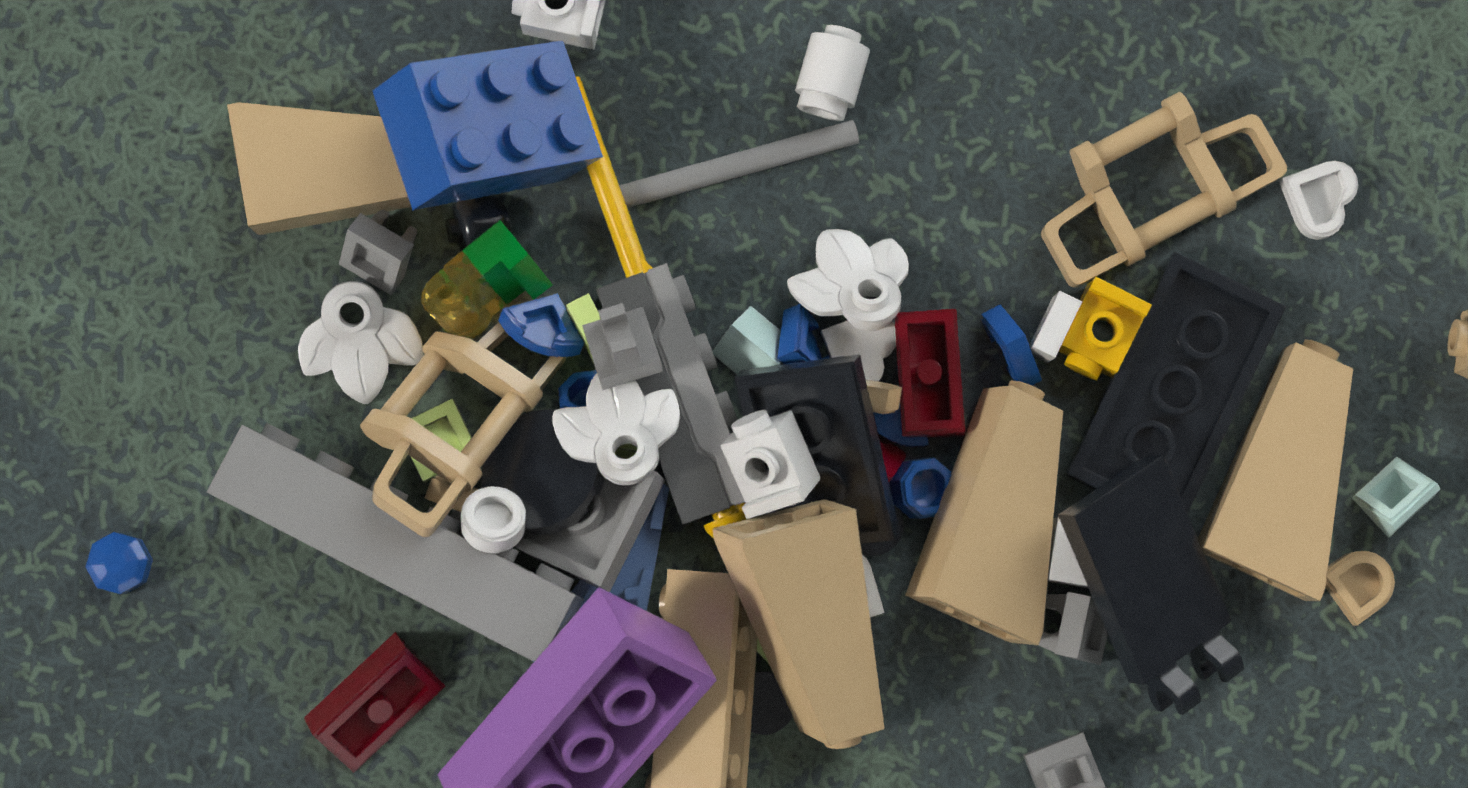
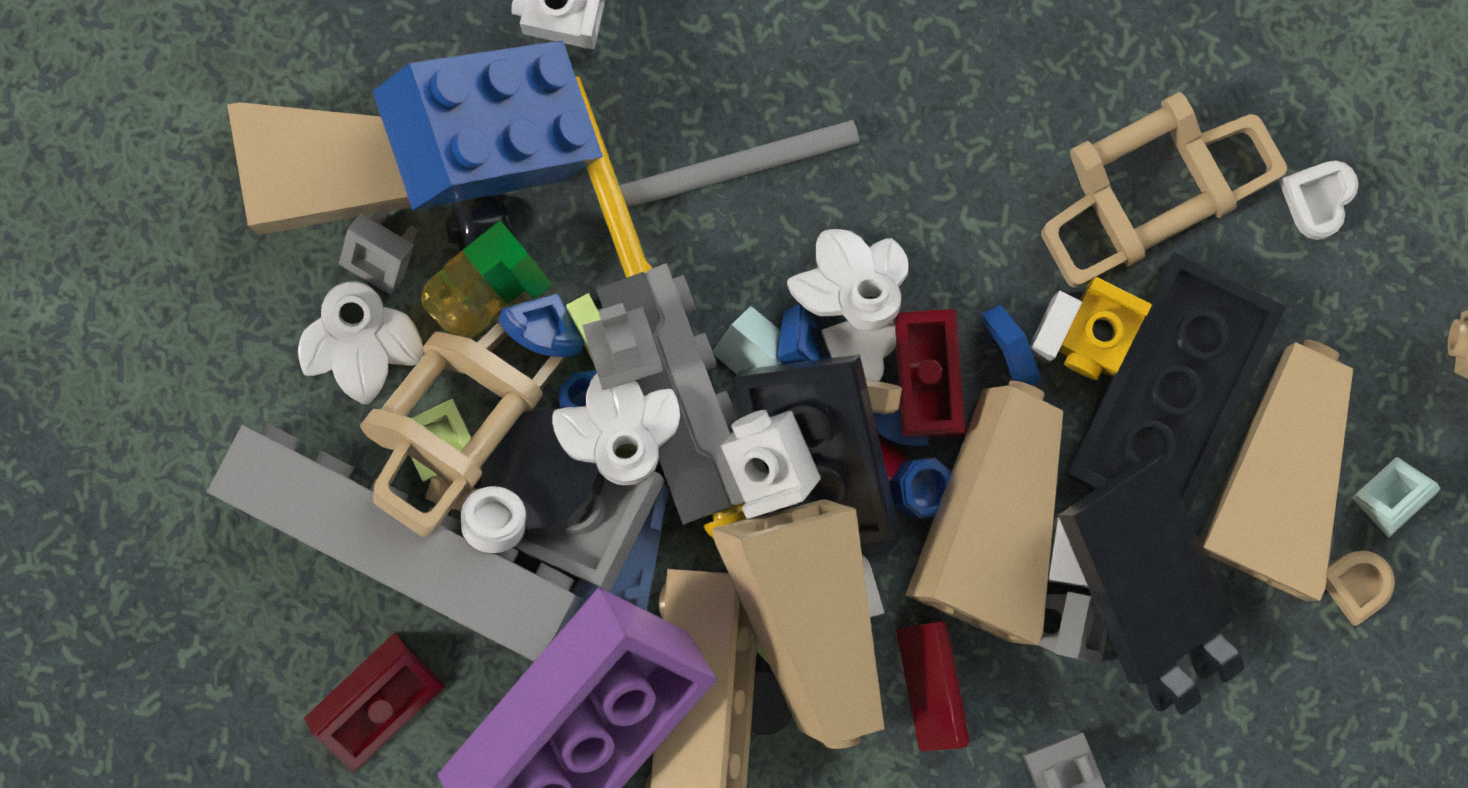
(119, 563): blue tile -> none
(831, 72): white brick -> none
(933, 686): none -> dark red slope

